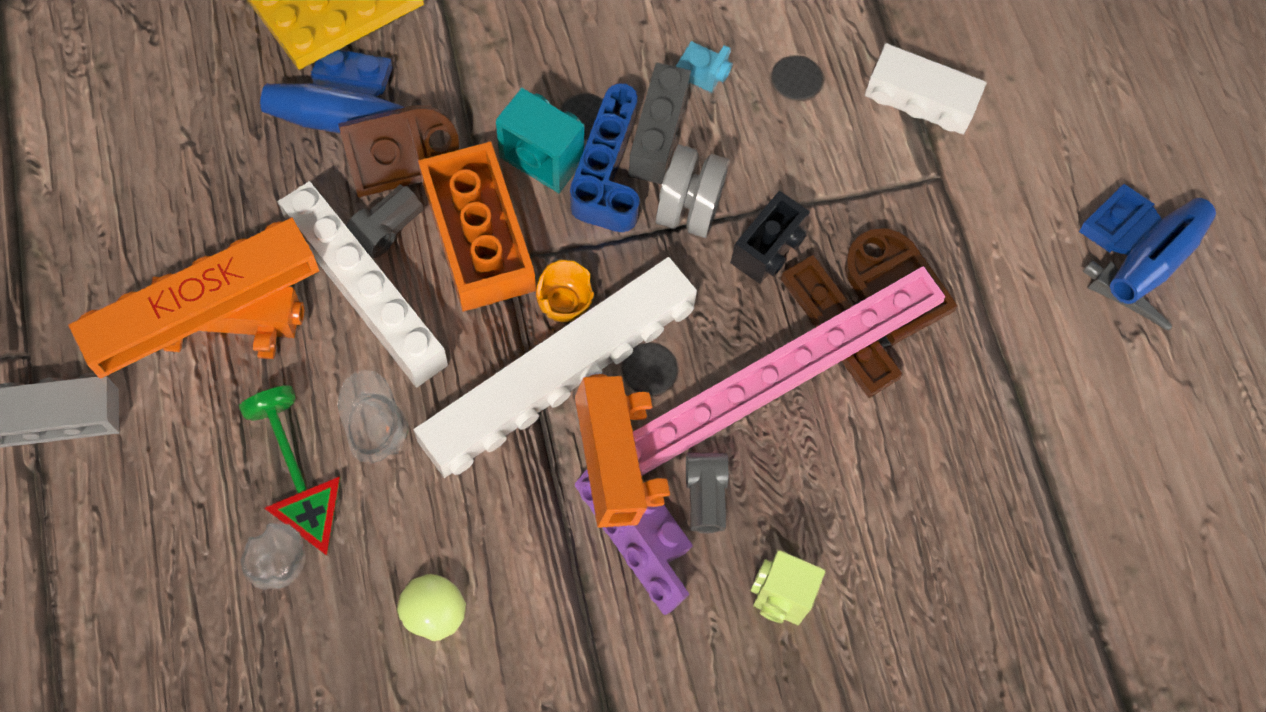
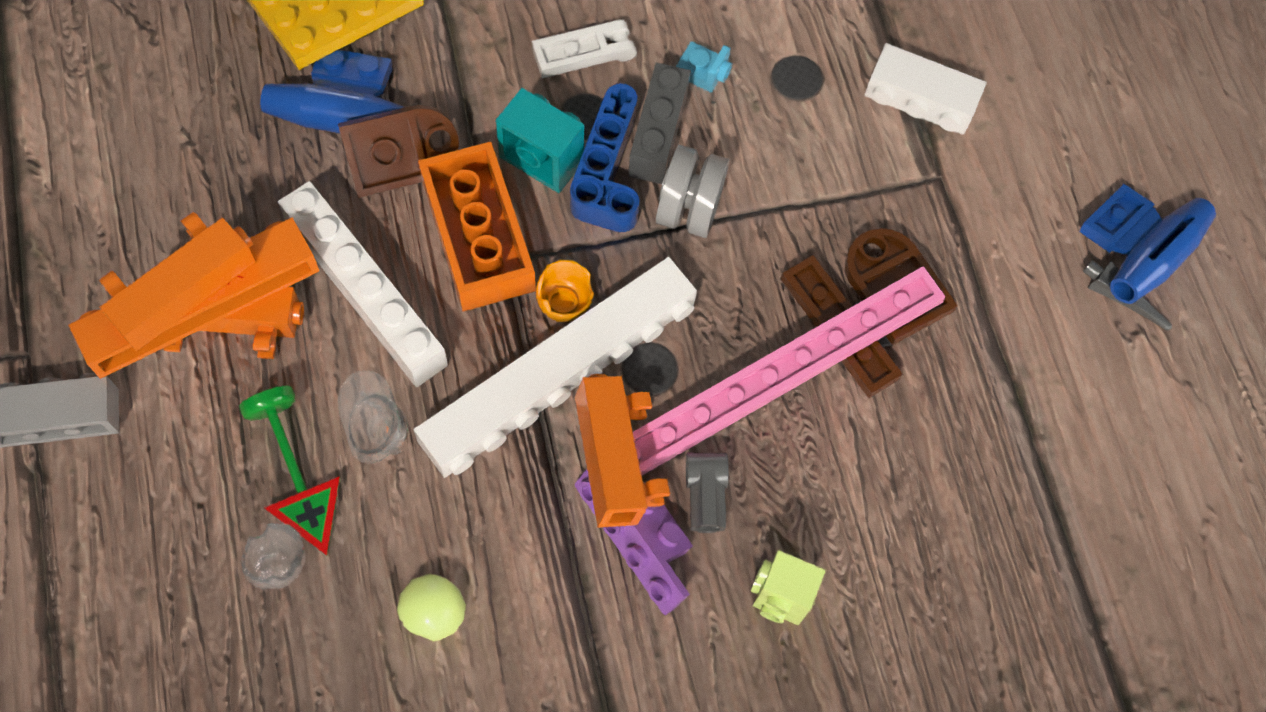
(178, 281): none -> orange brick
(378, 227): dark grey piece -> none
(583, 48): none -> white plate
(769, 237): black brick -> none

